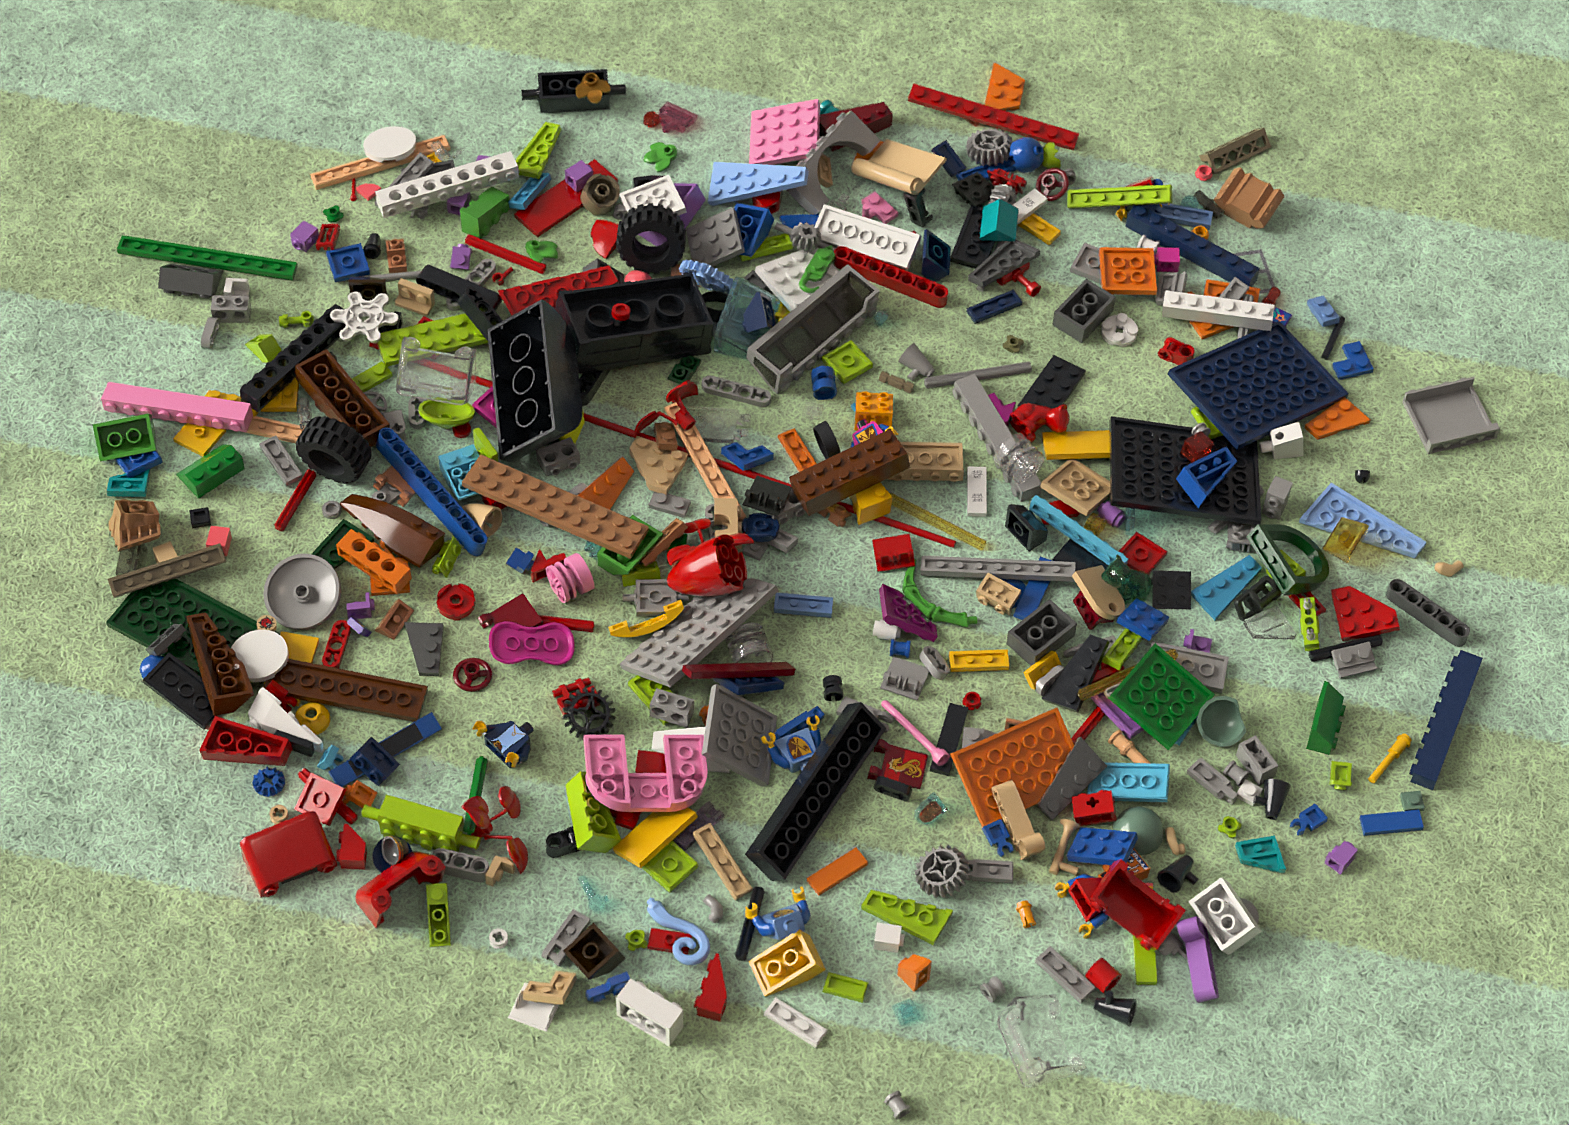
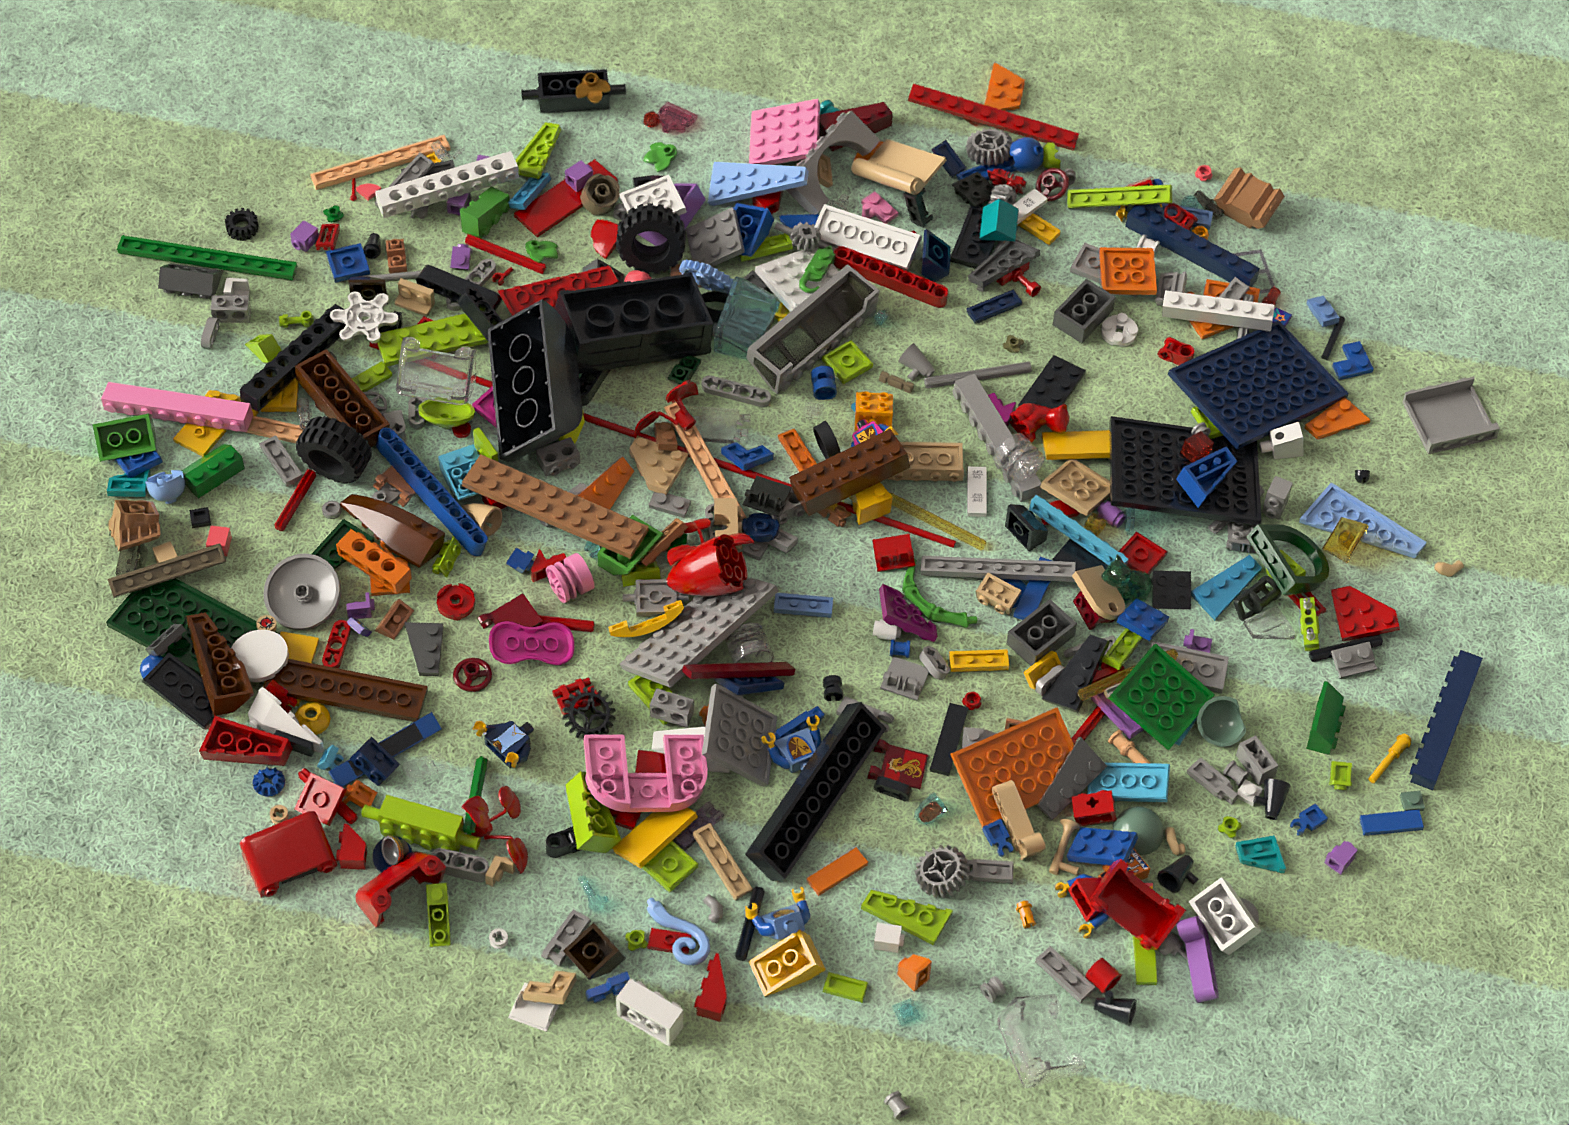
(166, 486): none -> light blue cylinder
(241, 216): none -> black tyre
(390, 144): white tile -> none
(621, 312): red tile -> none
(759, 315): dark blue slope -> none
(795, 1022): white tile -> none
(939, 755): bright pink piece -> none
(1167, 259): dark pink brick -> none
(1181, 217): none -> red piece
(1232, 145): dark tan fence -> none
(1422, 606): dark grey beam -> none

